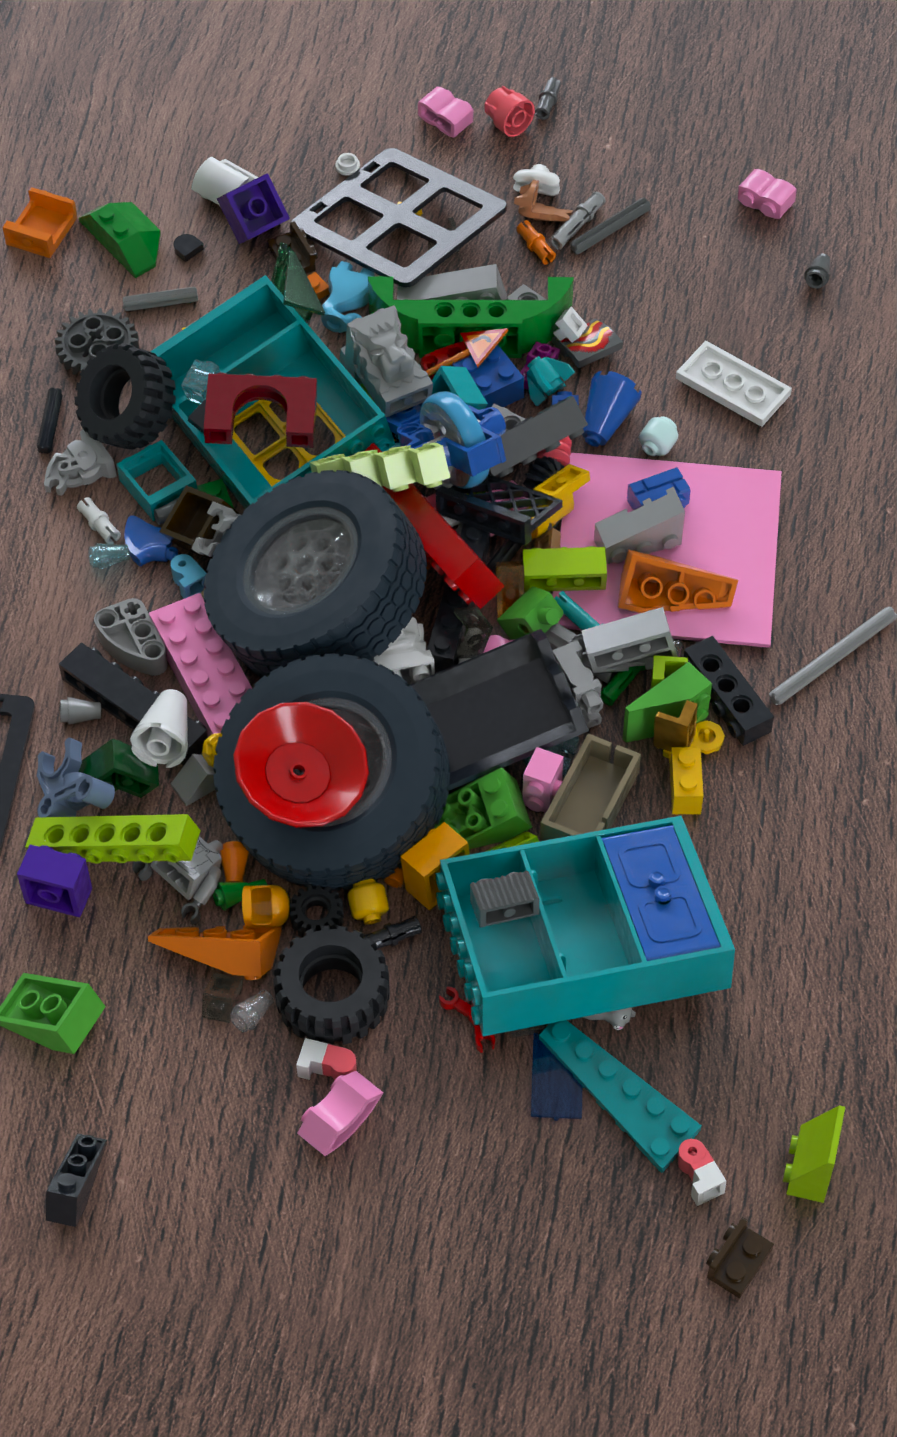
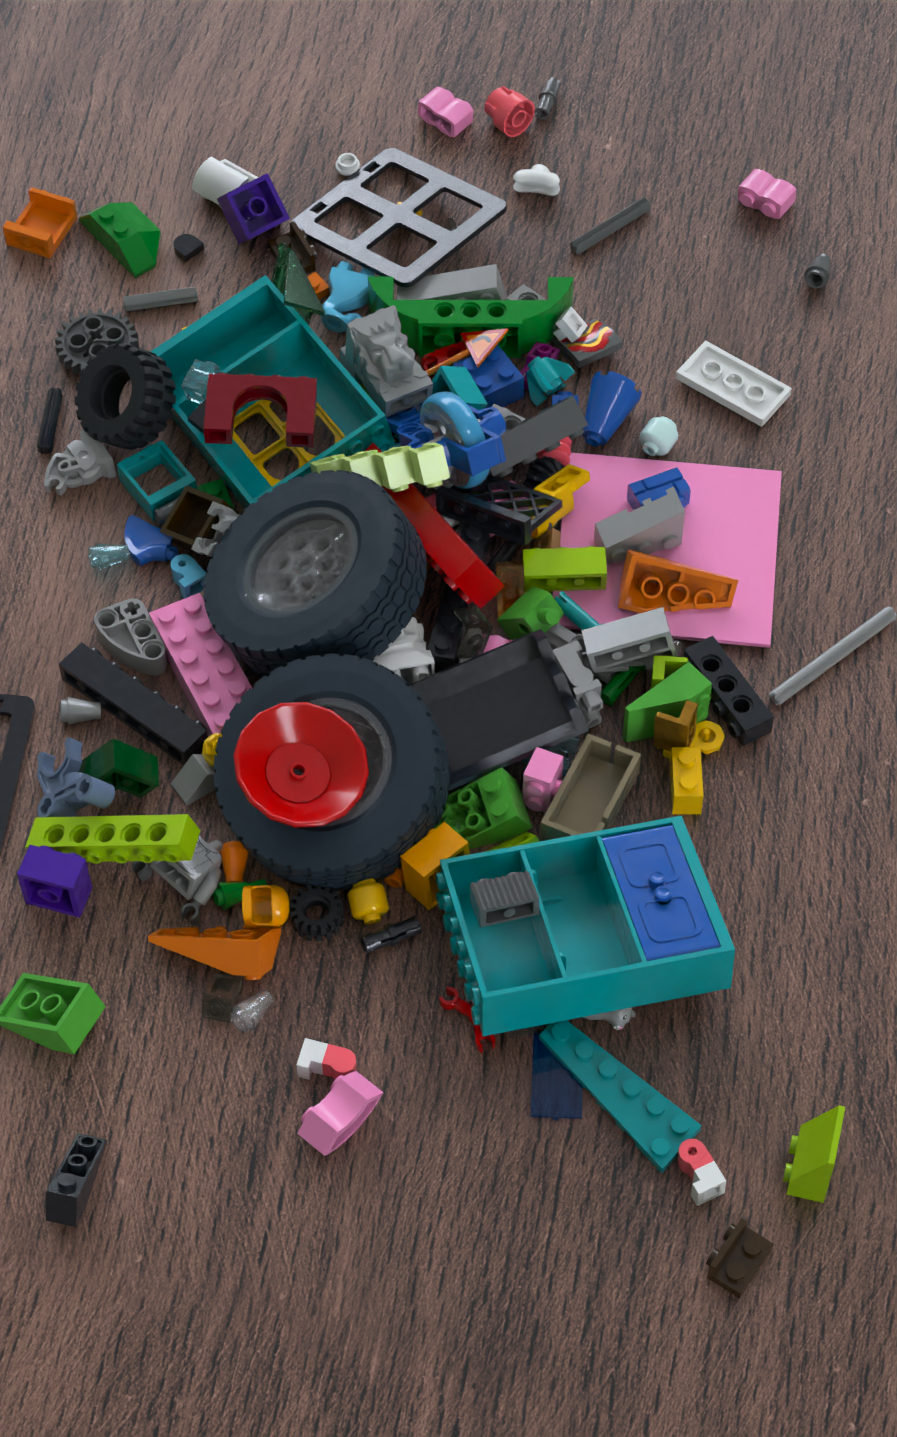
(98, 520): white pin -> none
(163, 731): white cone -> none
(327, 951): black tyre -> none
(536, 242): orange pin -> none
(537, 211): nougat hair -> none
(583, 213): light grey pin -> none

